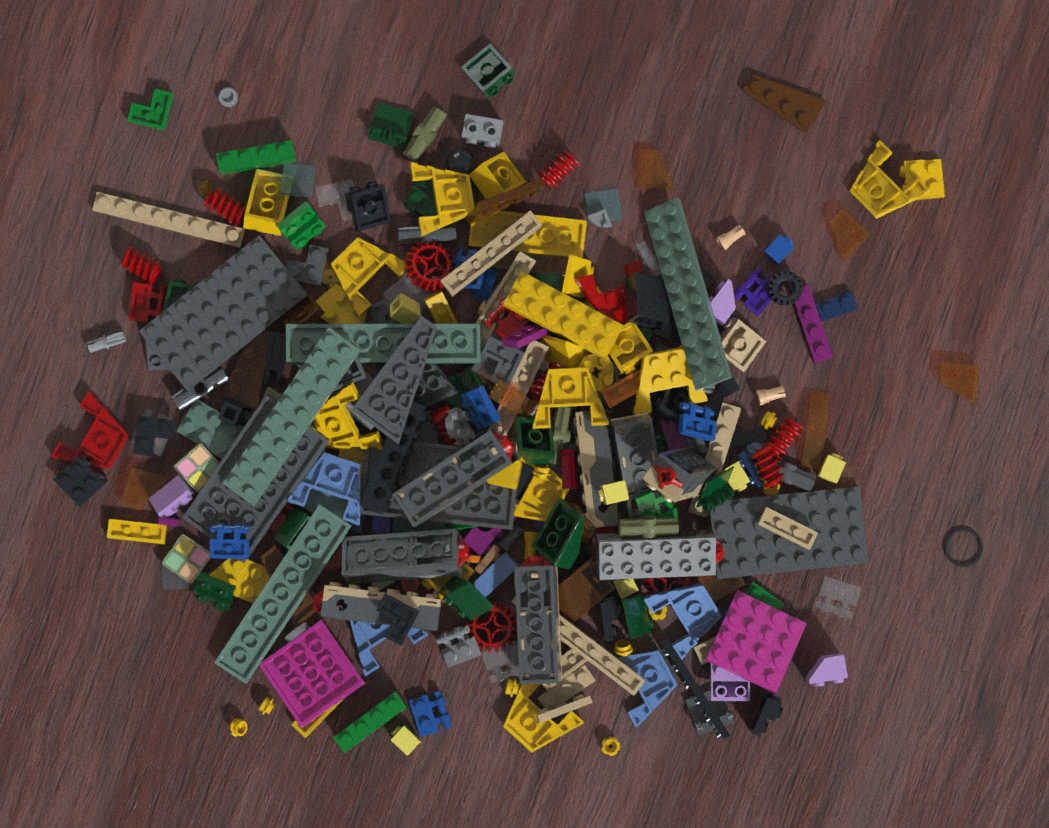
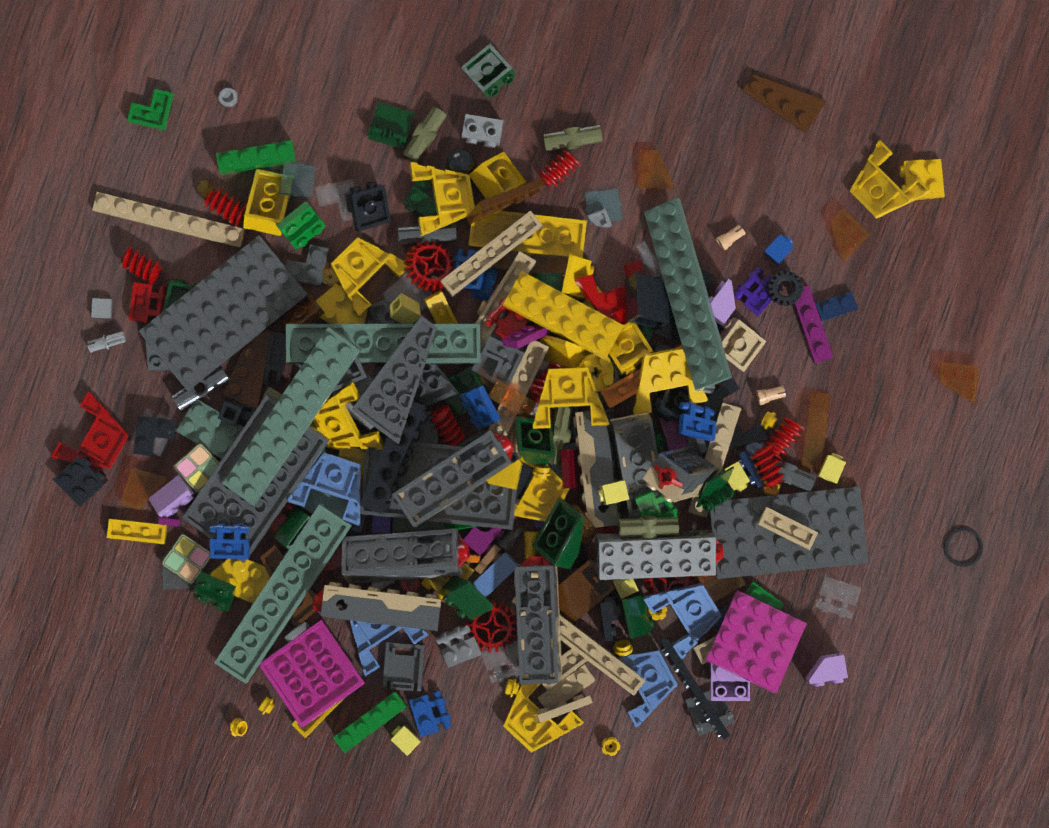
(101, 308): none -> light grey tile
(402, 616): black plate -> none
(403, 669): none -> dark grey container
(459, 426): light grey plate -> none
(573, 138): none -> olive piece
(769, 709): black plate -> none

